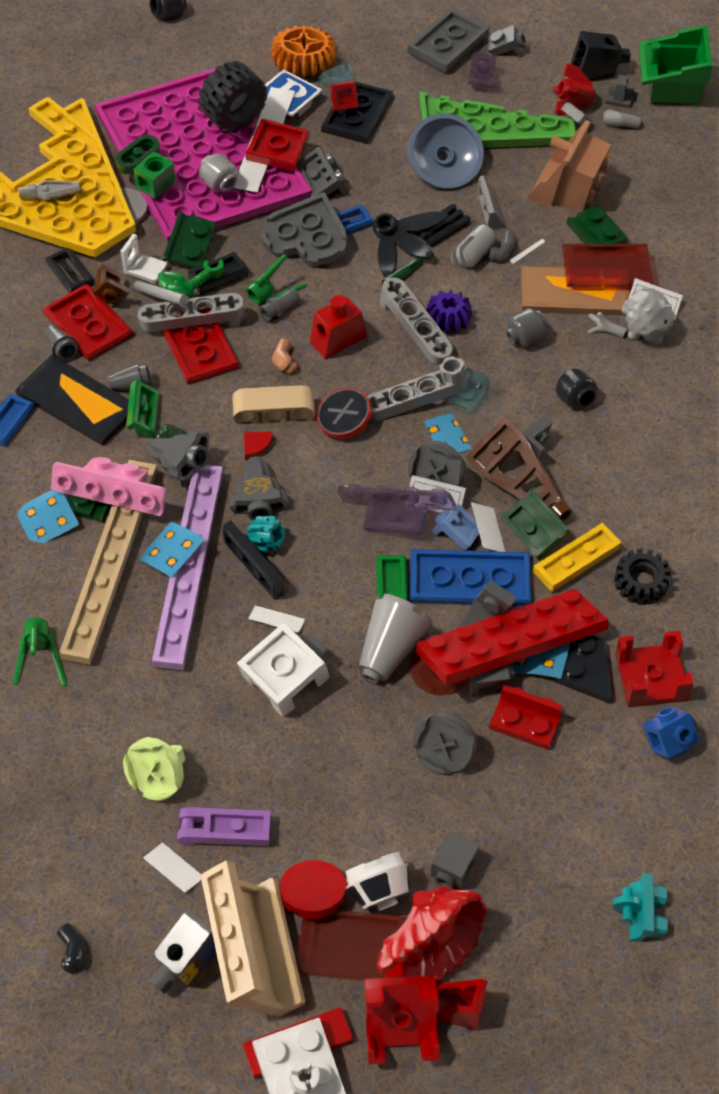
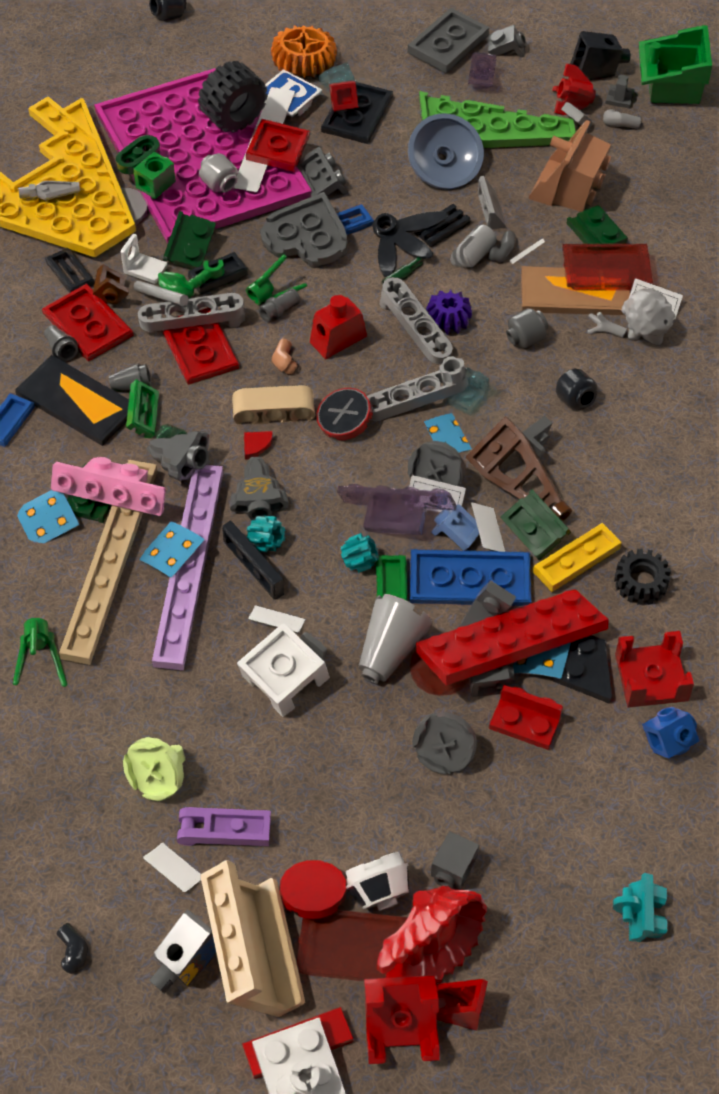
(359, 553): none -> teal gear

